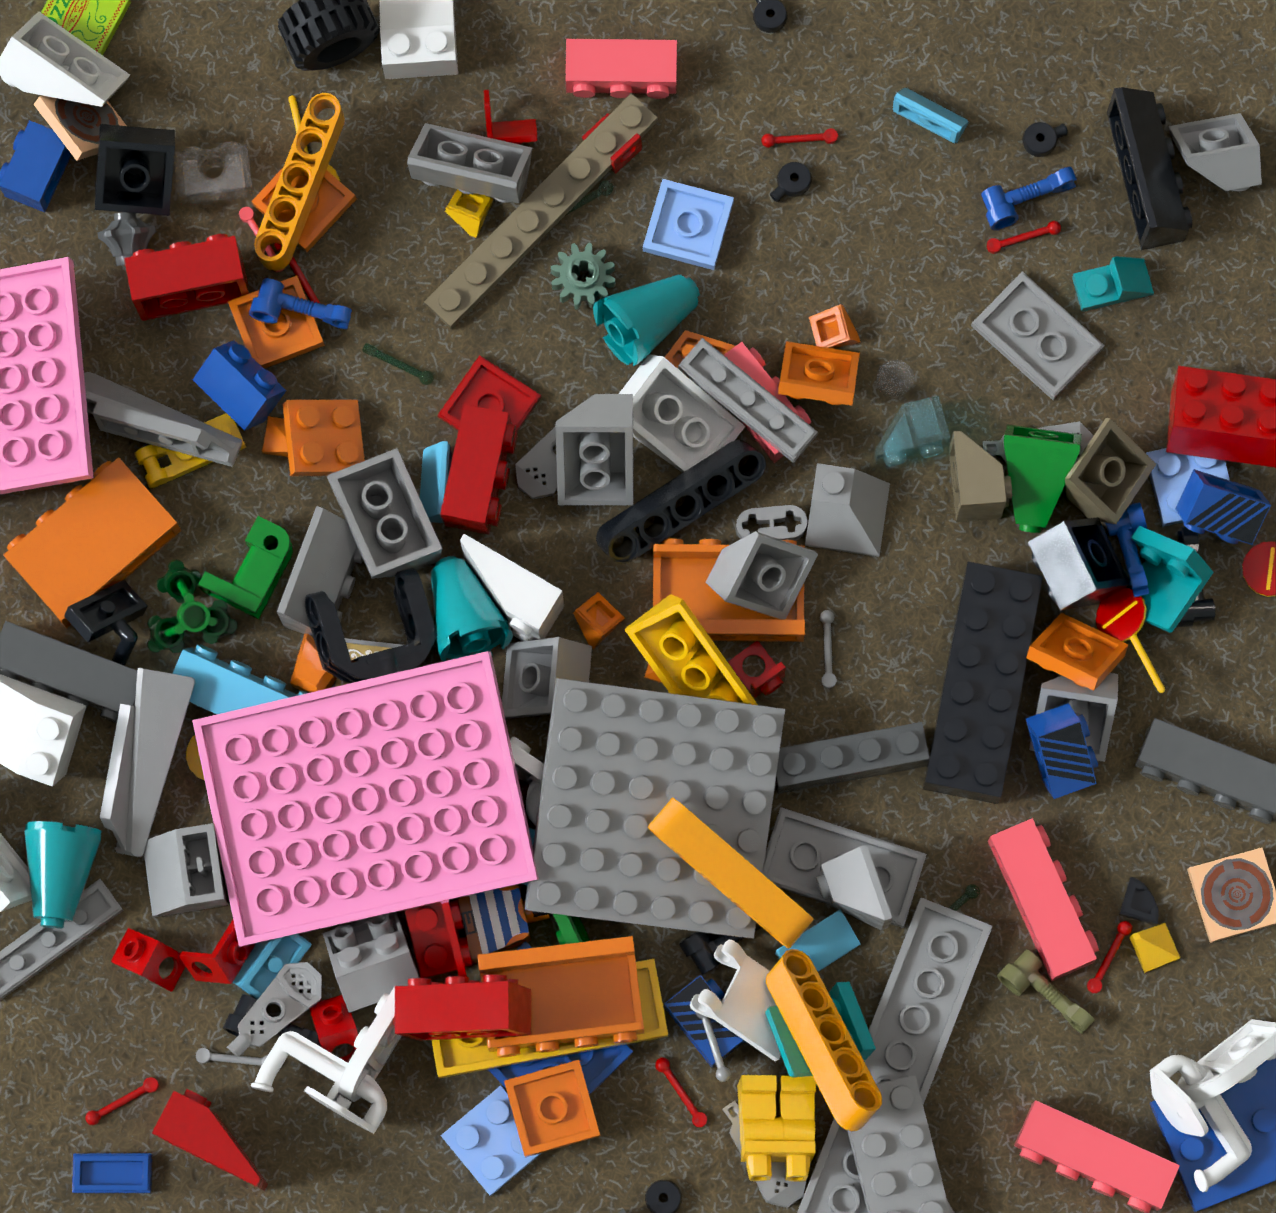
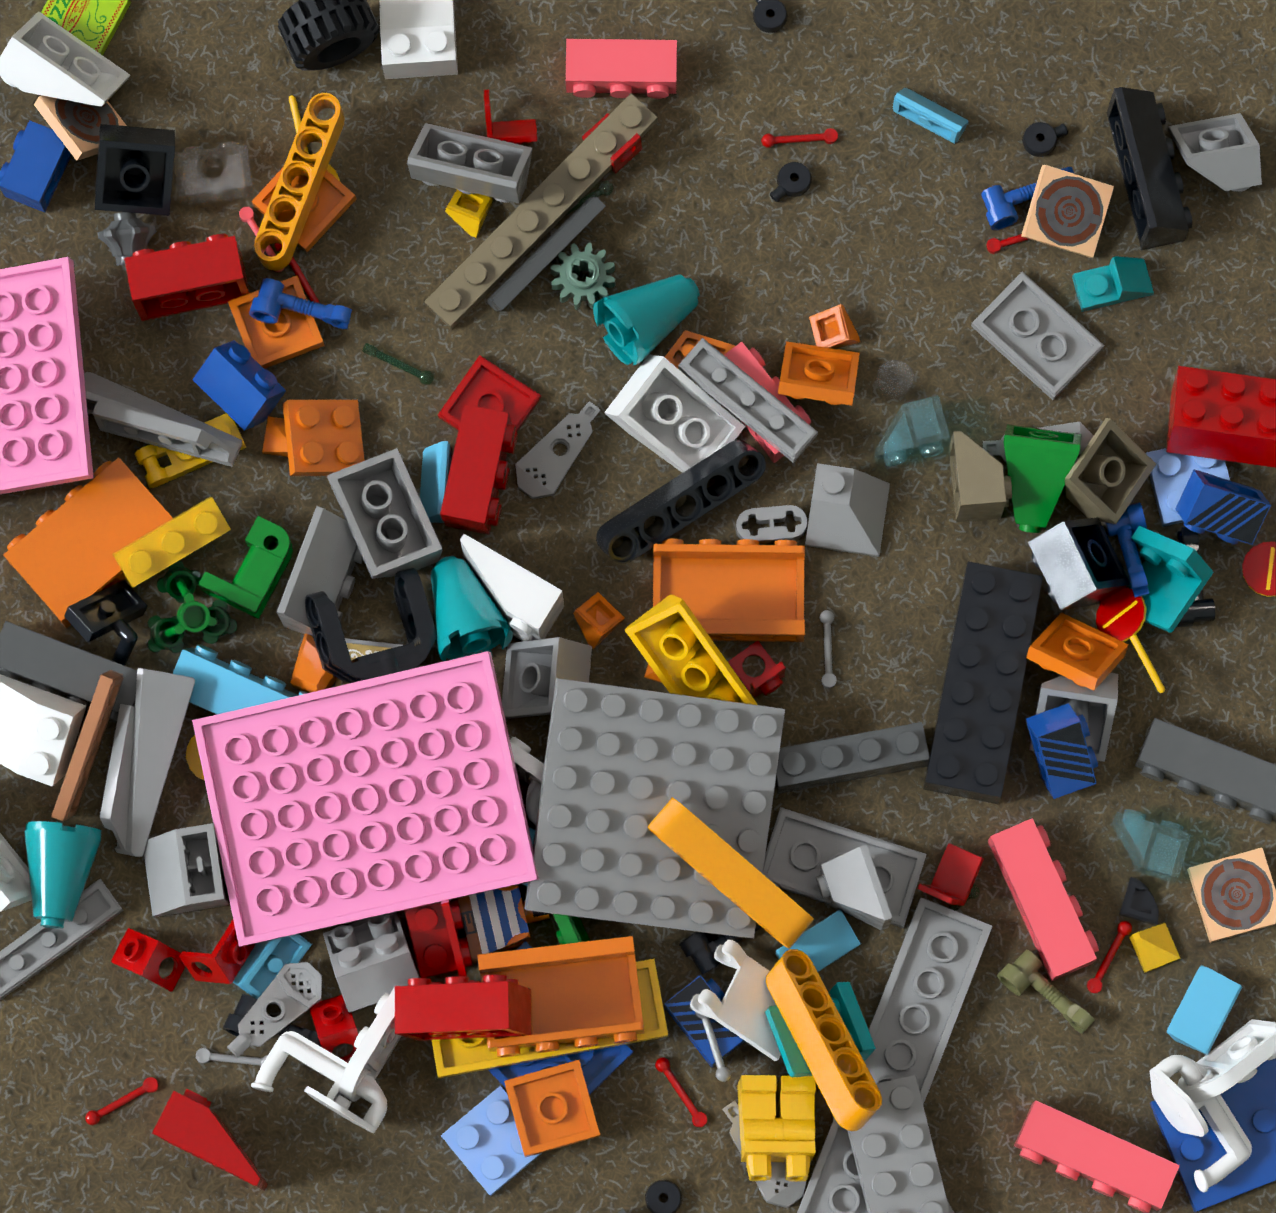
(87, 745): none -> nougat tile
(112, 1173): blue tile -> none
(171, 541): none -> yellow plate
(545, 253): none -> dark grey tile
(596, 452): light grey slope -> none
(688, 224): light blue plate -> none
(761, 573): light grey slope -> none
(954, 876): none -> red bracket
(1067, 211): none -> tile
(1152, 847): none -> clear light blue slope
(1203, 1010): none -> medium azure slope

